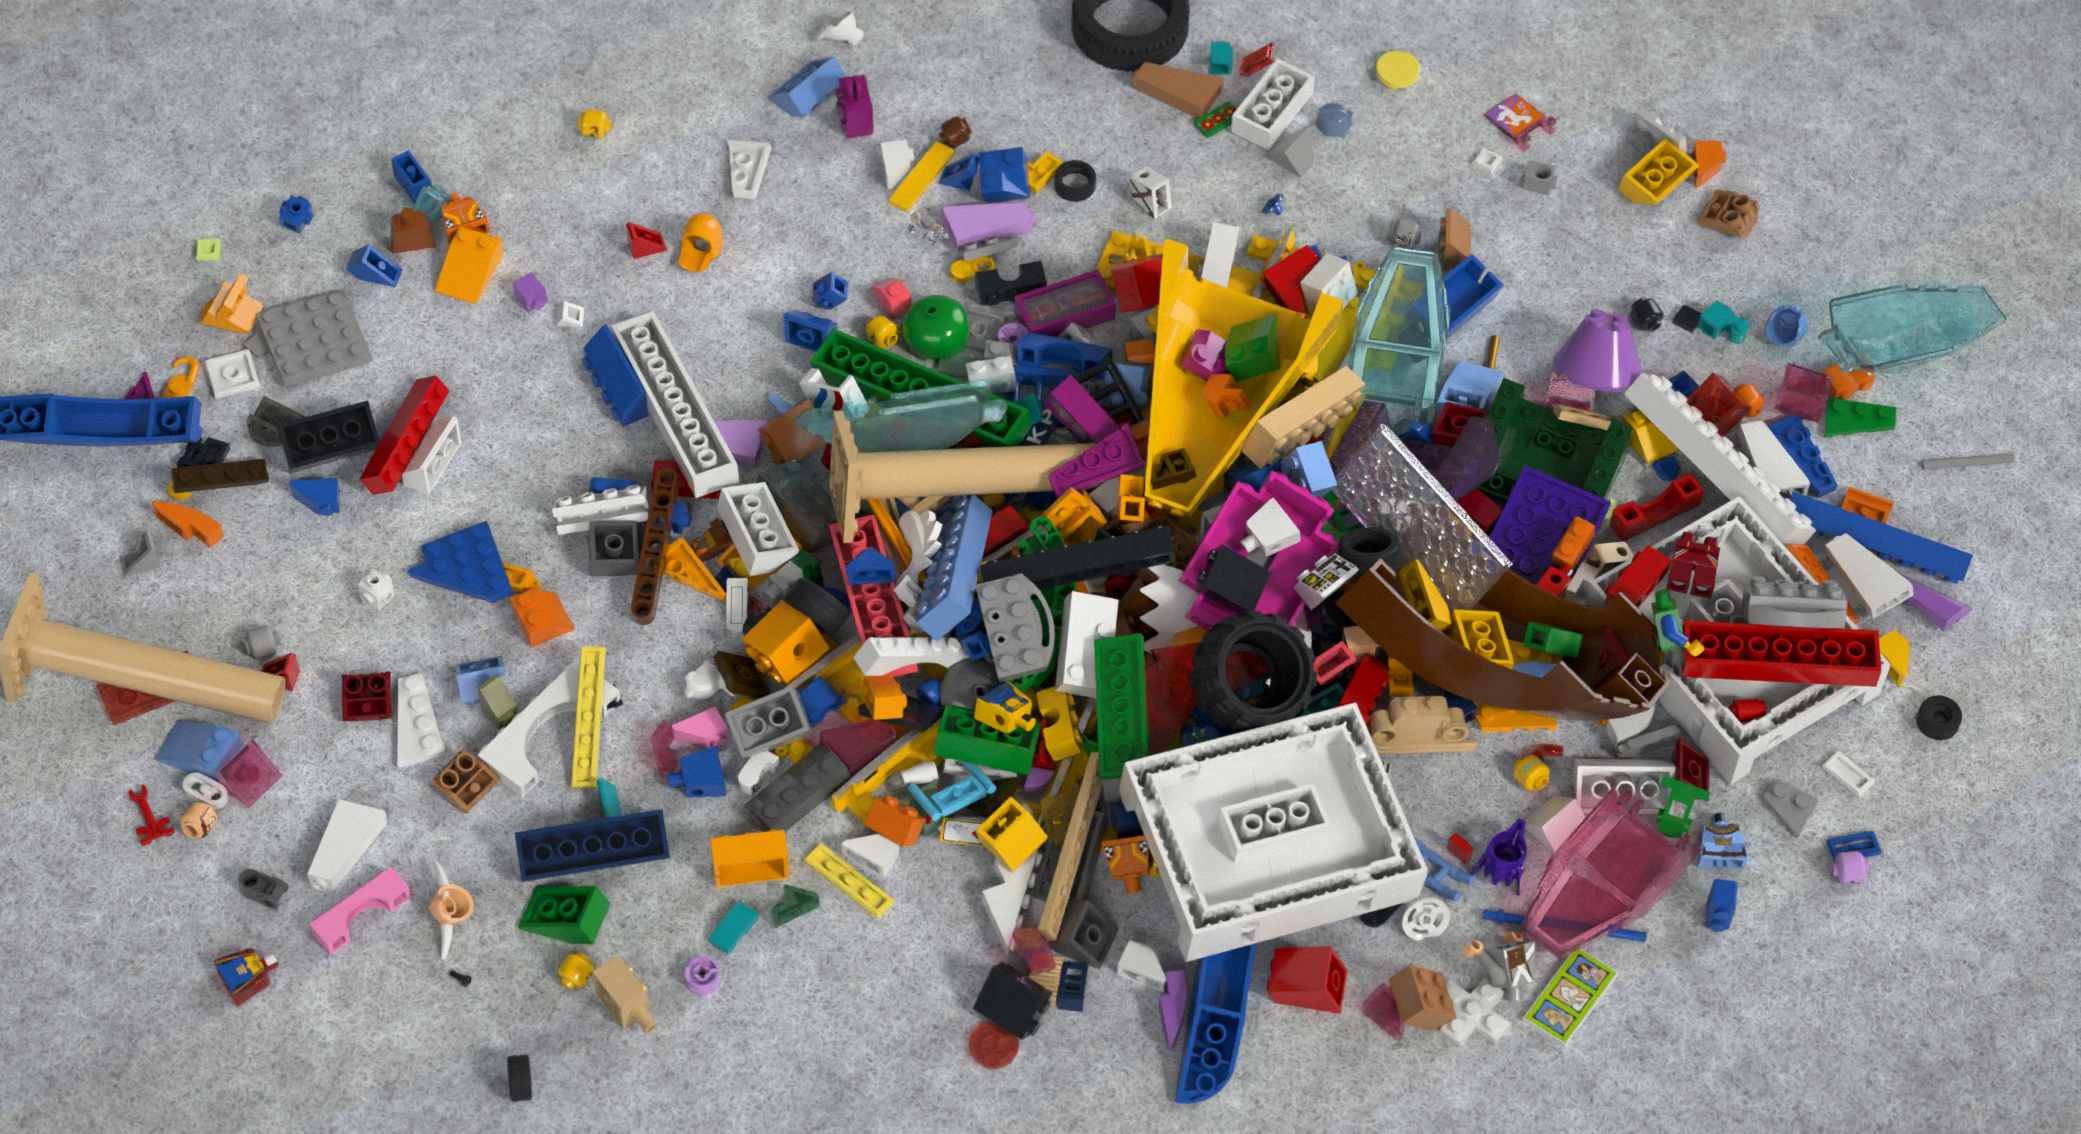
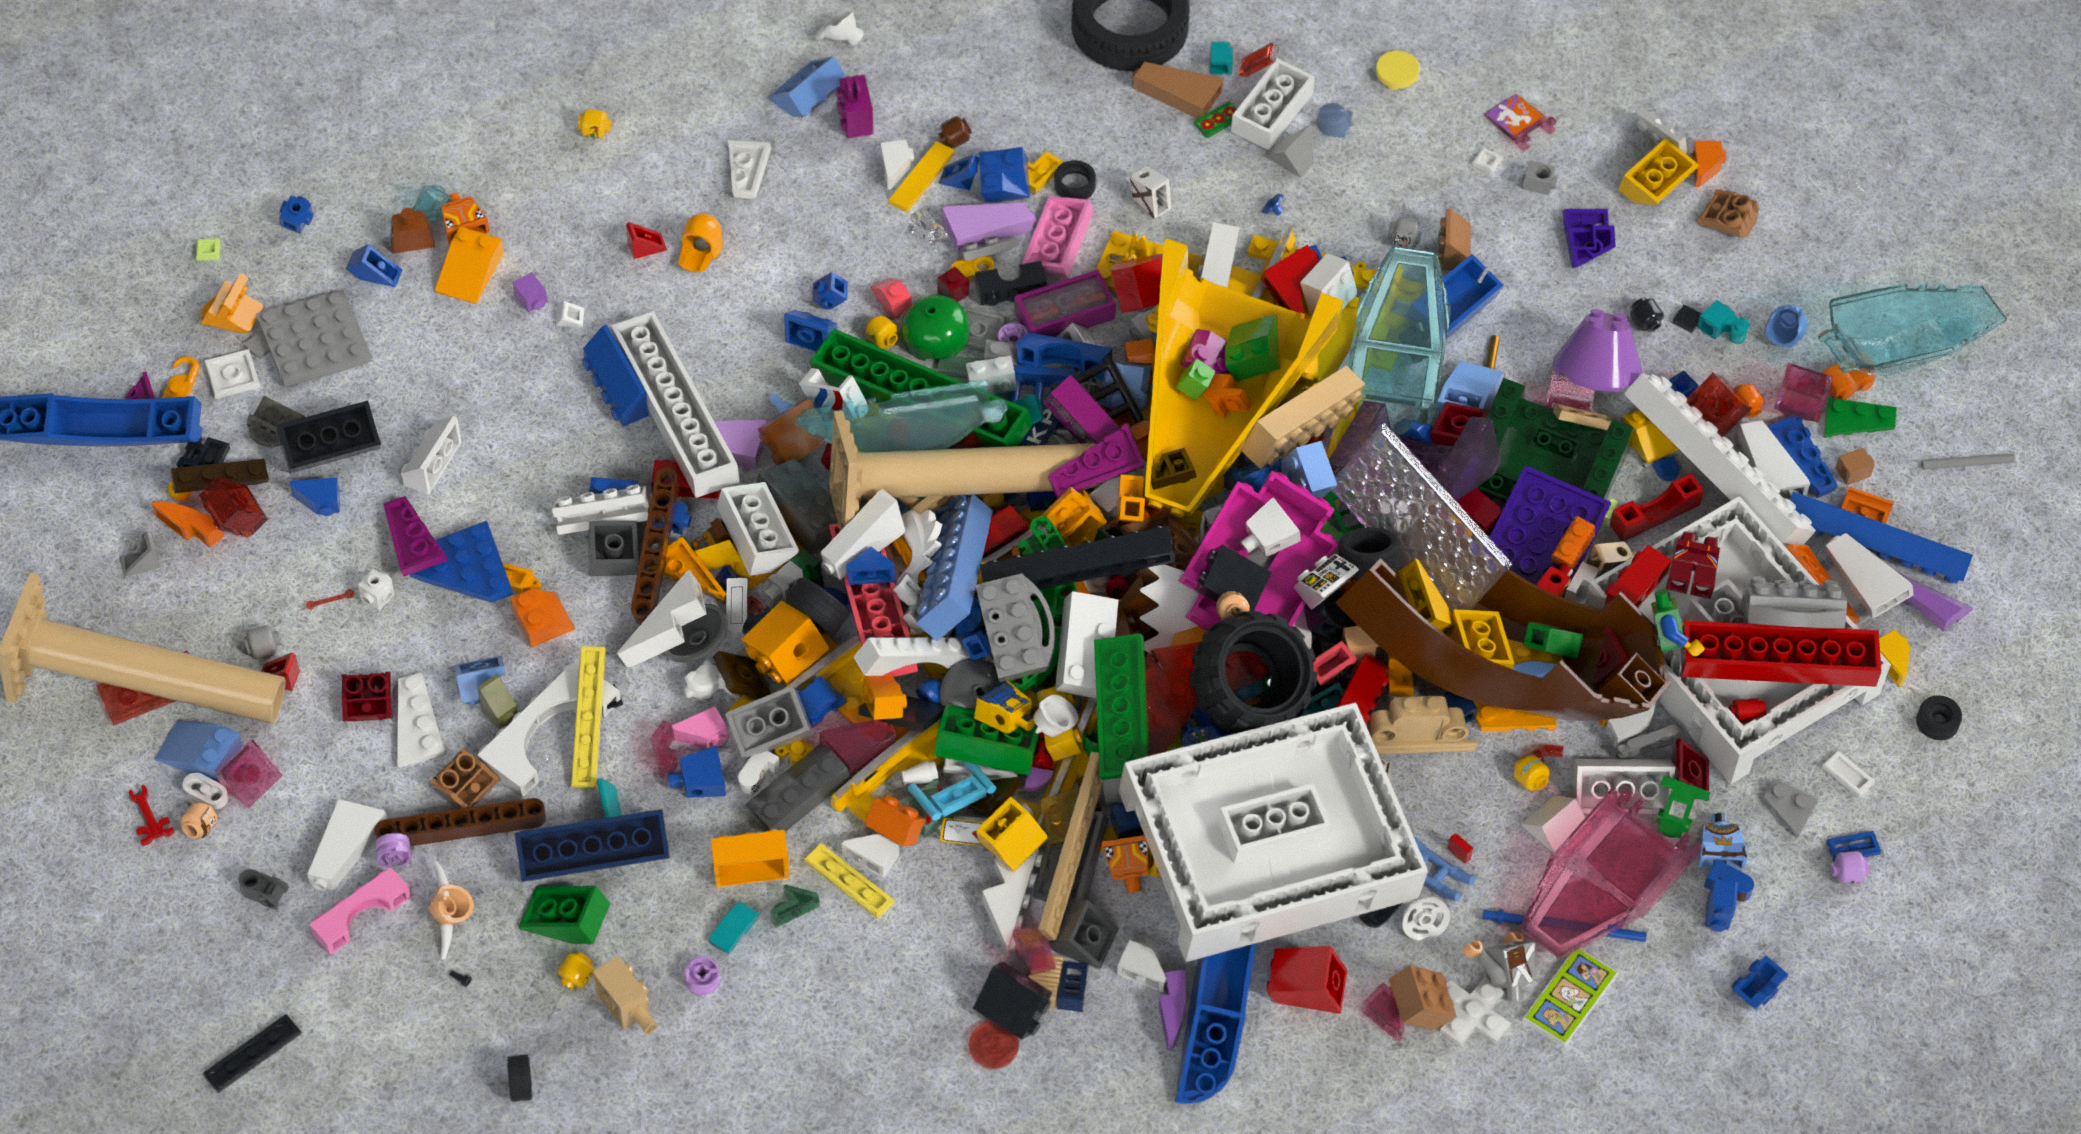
(232, 507): none -> clear red brick
(245, 974): torso -> none
(252, 1053): none -> black tile
(311, 604): none -> clear red hinge
(393, 849): none -> lavender wheel
(404, 435): red brick -> none
(410, 174): blue brick -> none
(411, 539): none -> magenta wing
(471, 817): none -> reddish brown beam
(663, 626): none -> white slope
(700, 636): none -> dark grey dish
(718, 555): none -> yellow sticker
(873, 526): none -> white slope
(953, 284): none -> dark red brick
(1055, 716): none -> white piece
(1059, 234): none -> bright pink slope
(1195, 379): none -> bright green brick
(1228, 601): none -> light nougat head
(1505, 856): dark purple piece -> none
(1584, 237): none -> dark purple slope
(1726, 872): none -> blue leg
(1761, 983): none -> blue cylinder
(1855, 466): none -> medium nougat brick

